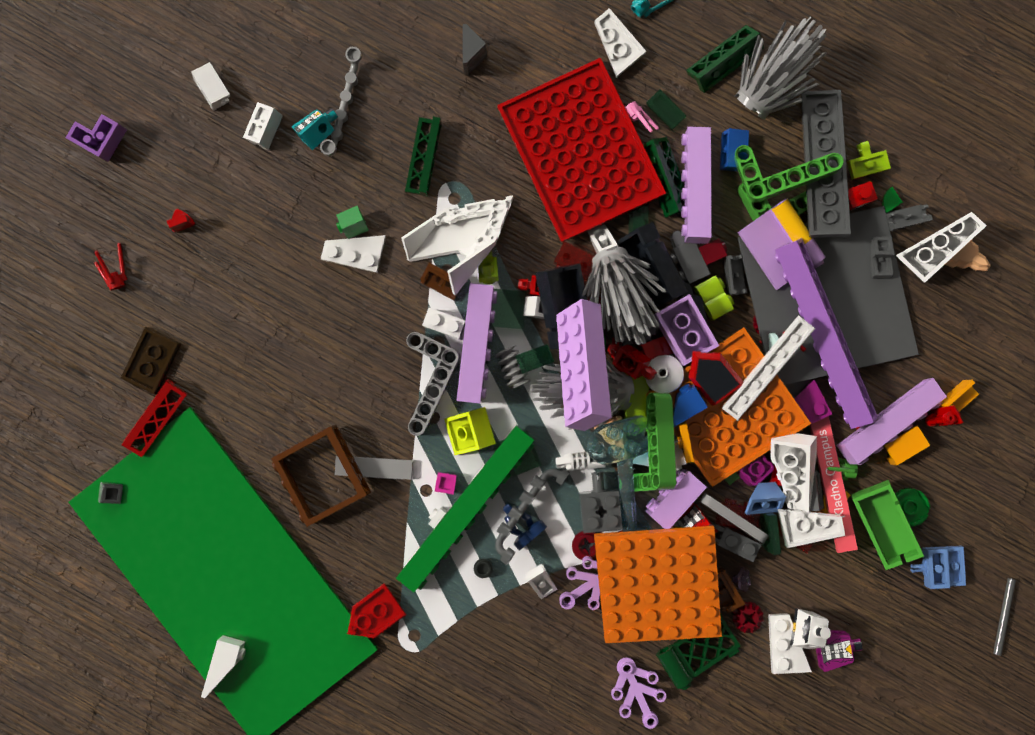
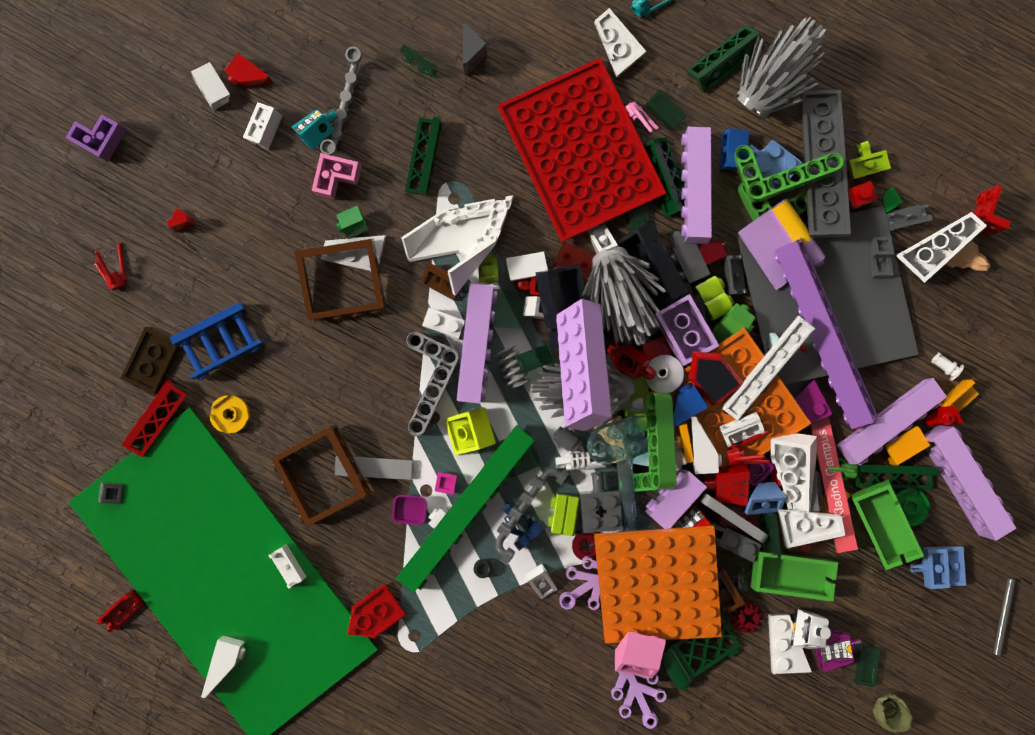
(121, 611): none -> red hinge
(218, 322): none -> blue fence
(219, 413): none -> yellow plate
(245, 73): none -> red slope
(288, 566): none -> white hinge
(331, 171): none -> bright pink brick
(354, 310): none -> reddish brown window
(409, 510): none -> magenta piece
(411, 57): none -> clear green plate
(525, 265): none -> white panel
(564, 514): none -> lime brick
(567, 439): none -> dark grey brick
(637, 406): none -> light grey hinge
(639, 654): none -> bright pink slope
(704, 452): none -> white slope
(730, 484): none -> red torso
(734, 320): none -> bright green brick
(737, 456): none -> red plant
(742, 429): none -> white hinge
(773, 160): none -> medium blue plate
(794, 575): none -> bright green piece
(867, 666): none -> clear green tile
(892, 713): none -> olive hair
(898, 469): none -> dark green fence
(949, 367): none -> white pin
(968, 483): none -> lavender brick
(984, 211): none -> red bracket

